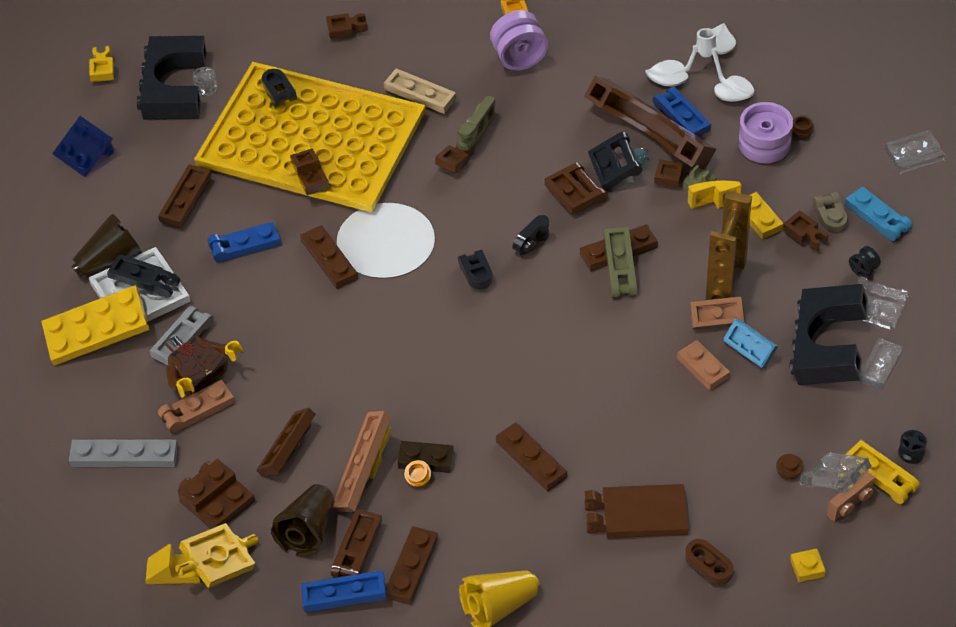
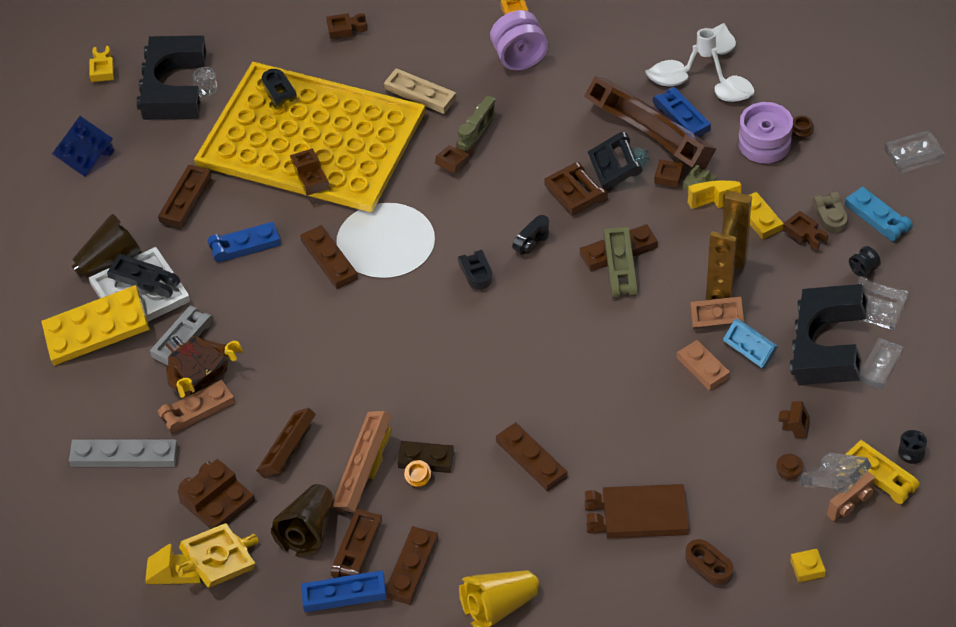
(795, 420): none -> reddish brown tile

